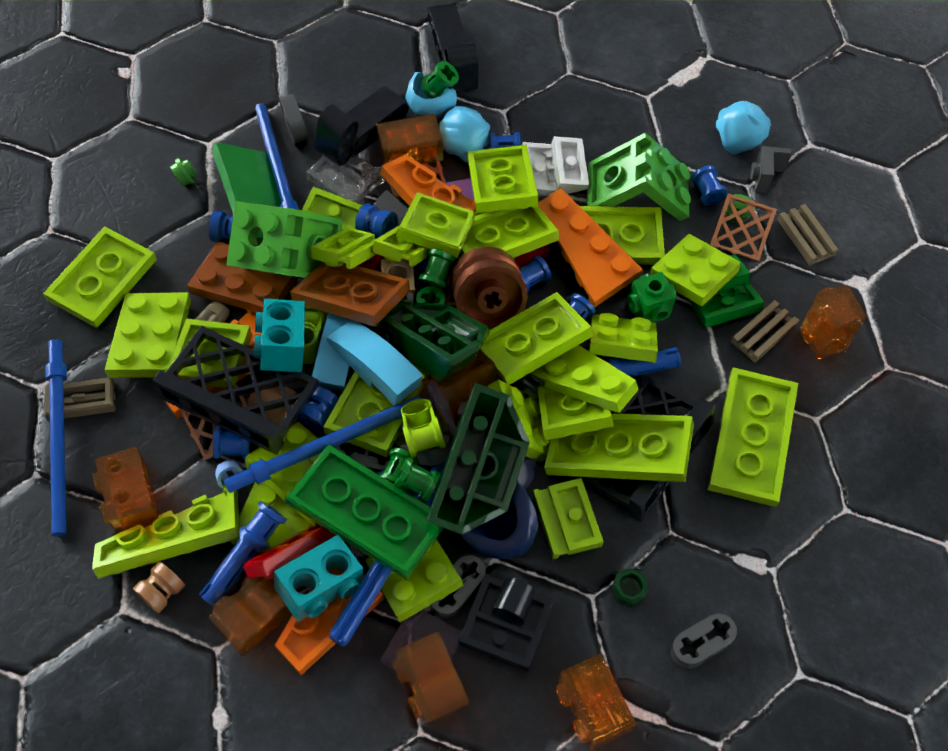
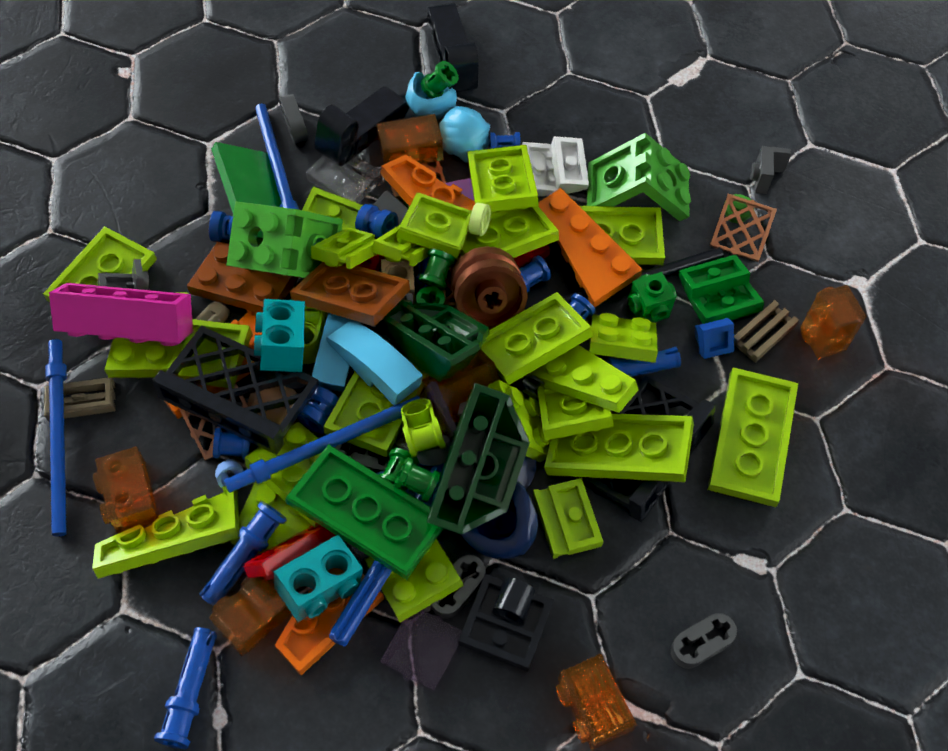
(121, 313): none -> dark pink brick
(137, 280): none -> dark grey bracket
(164, 580): medium nougat wheel -> none
(184, 171): bright green plate -> none
(184, 705): none -> blue pin
(431, 679): clear orange brick -> none
(479, 219): none -> yellowish green tile
(629, 587): dark green tile -> none
(696, 269): lime plate -> none
(709, 185): blue bush -> none
(715, 338): none -> blue tile
(742, 127): medium azure hair -> none
(811, 233): dark tan tile -> none

